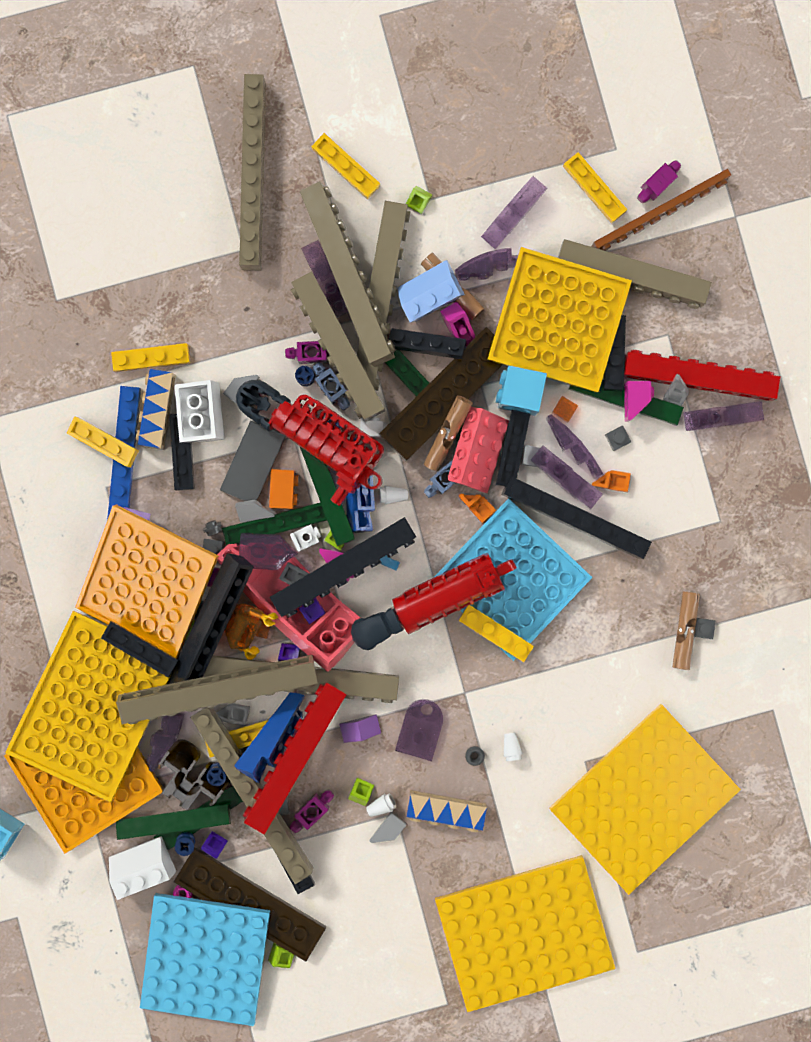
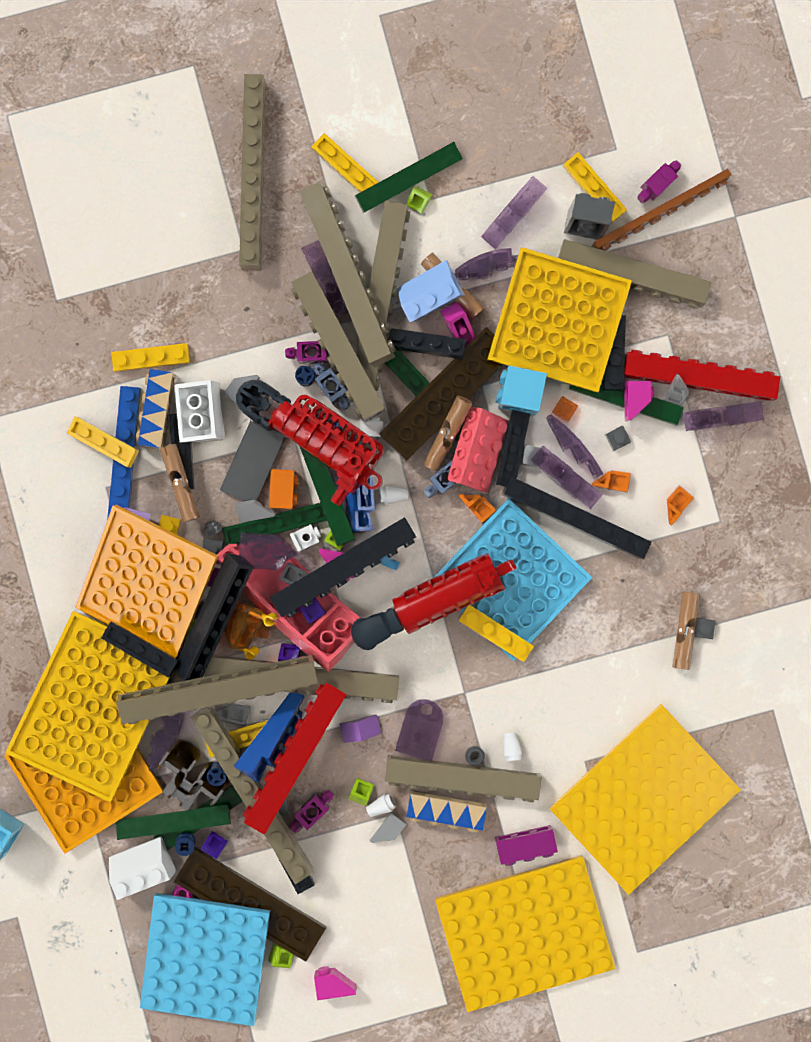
(170, 523): none -> yellow plate
(181, 490): none -> medium nougat piece
(332, 984): none -> dark pink slope
(408, 177): none -> dark green tile
(463, 778): none -> dark tan brick
(526, 845): none -> magenta brick
(589, 216): none -> dark grey brick
(677, 503): none -> orange slope

